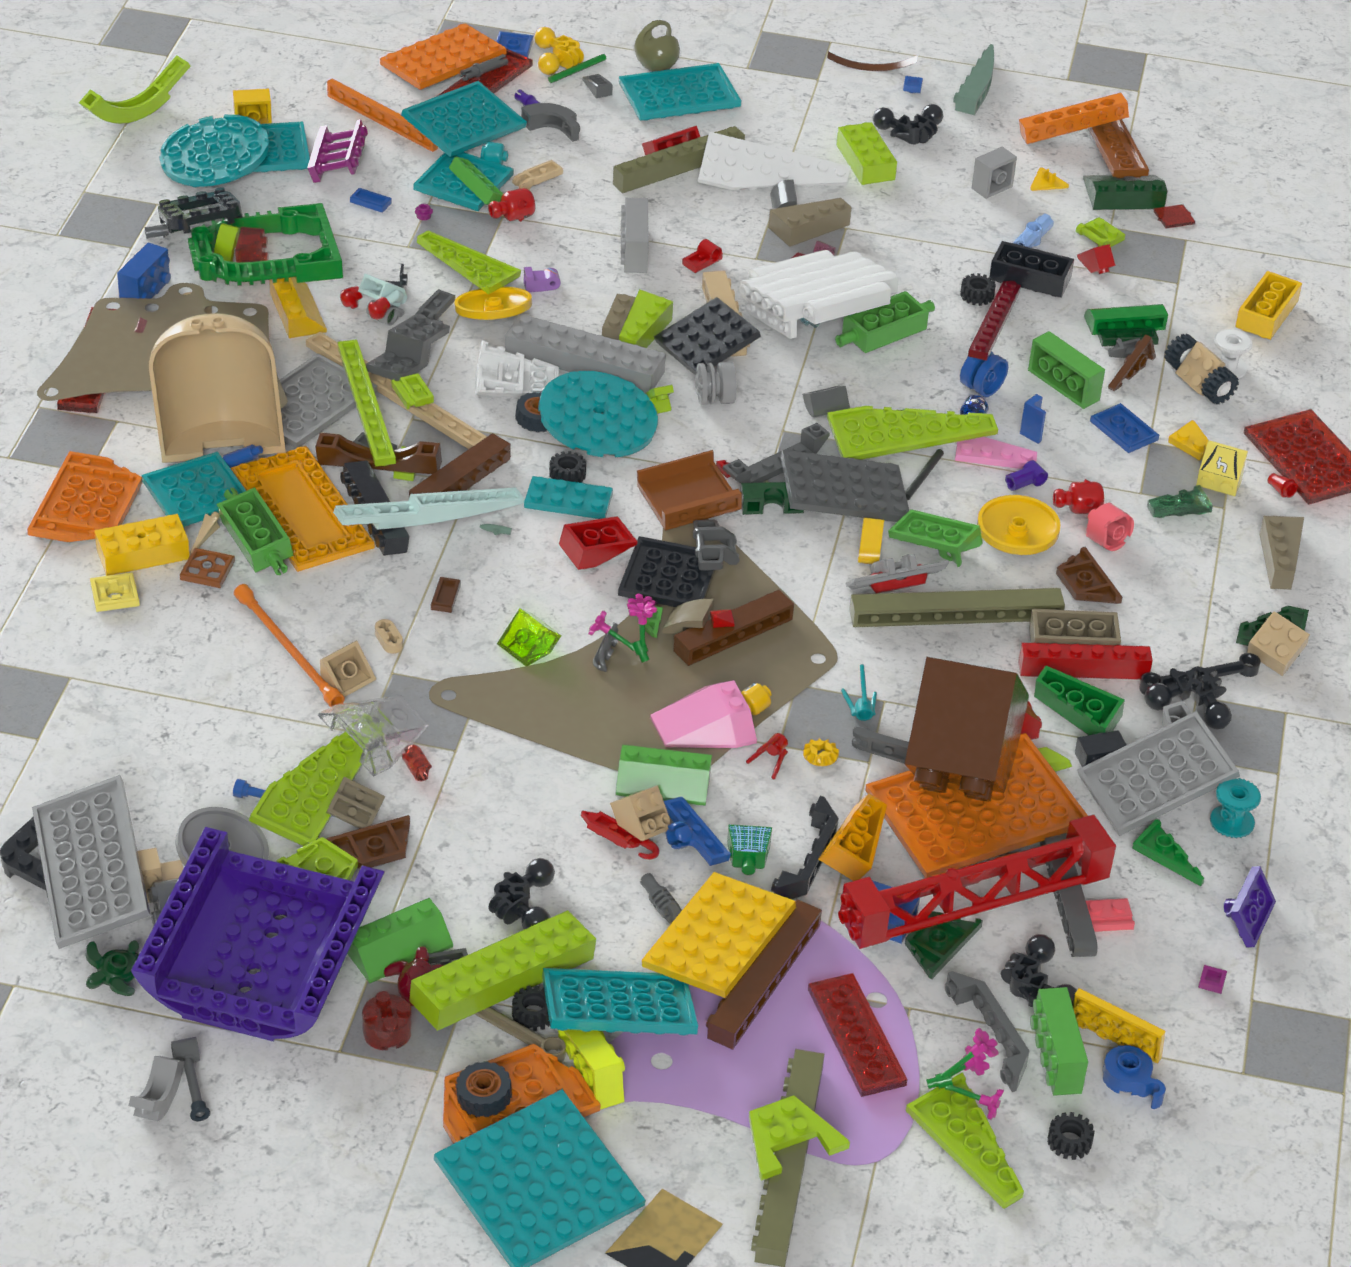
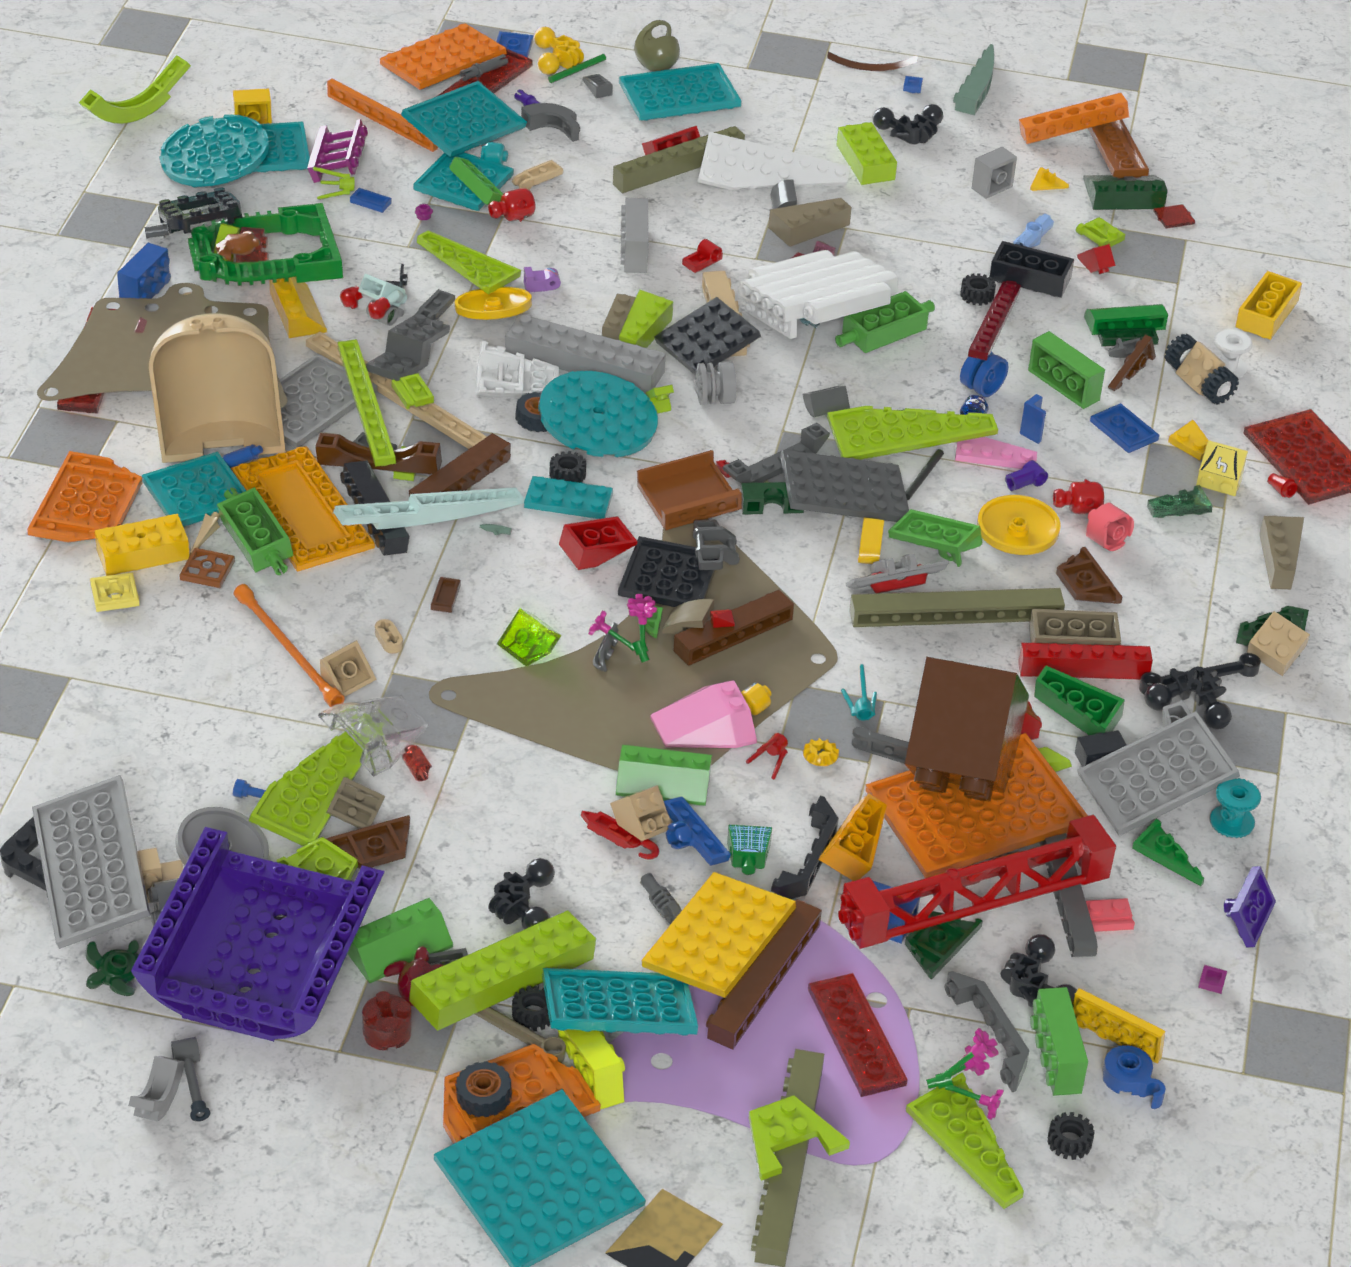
(237, 244): none -> dark orange animal
(345, 182): none -> lime plant

